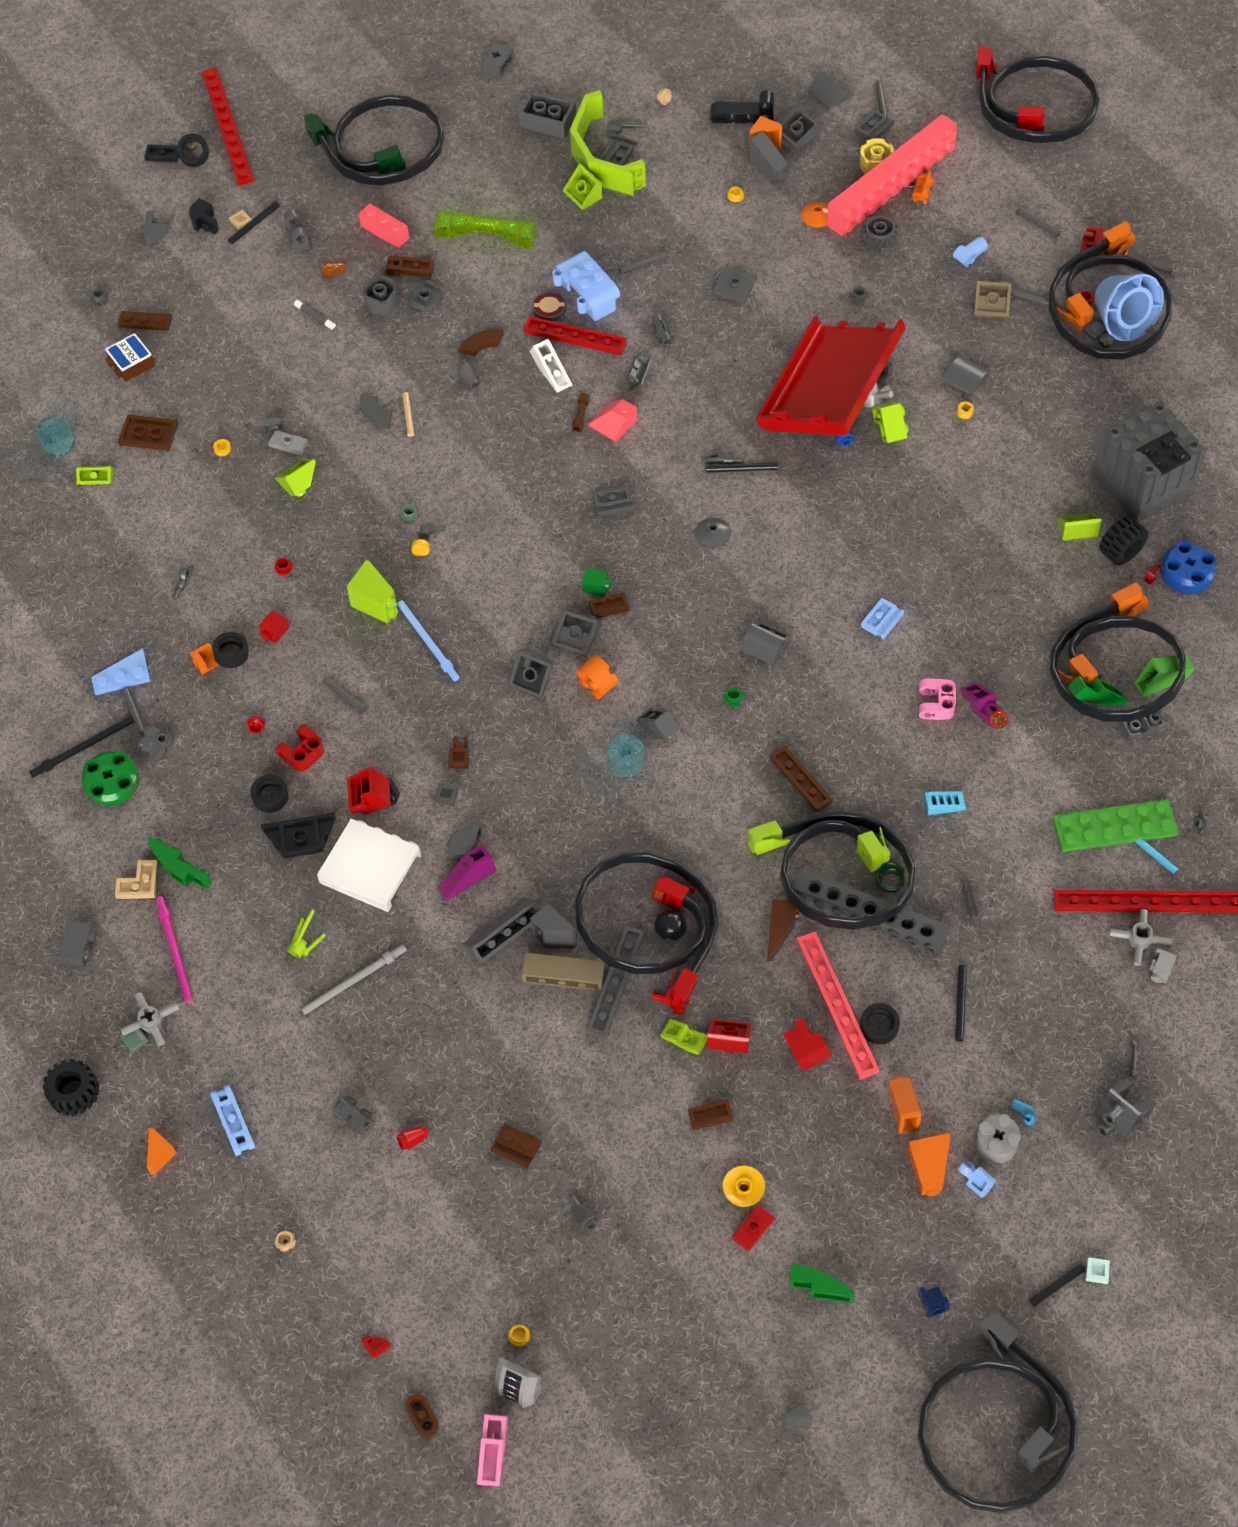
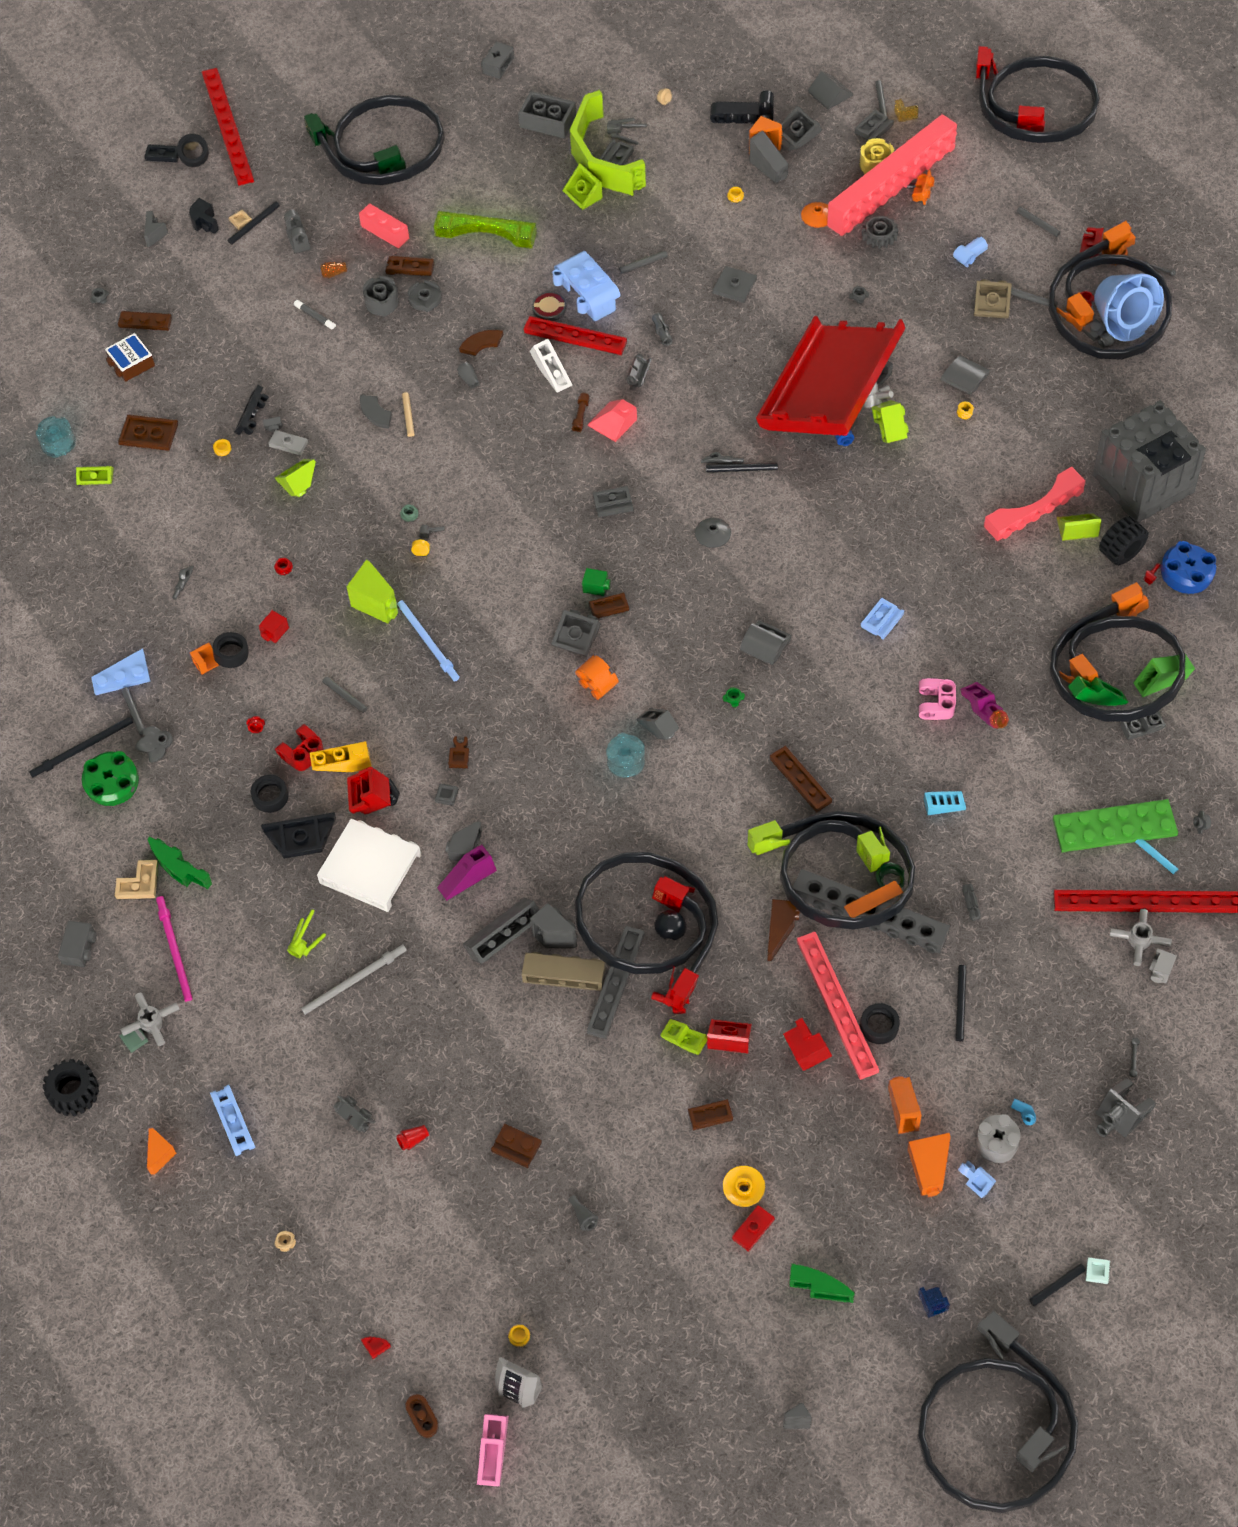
(250, 411): none -> black plate
(342, 759): none -> yellow slope
(531, 672): dark grey slope -> none
(873, 899): none -> orange sticker
(905, 113): none -> clear yellow panel
(1005, 521): none -> coral arch

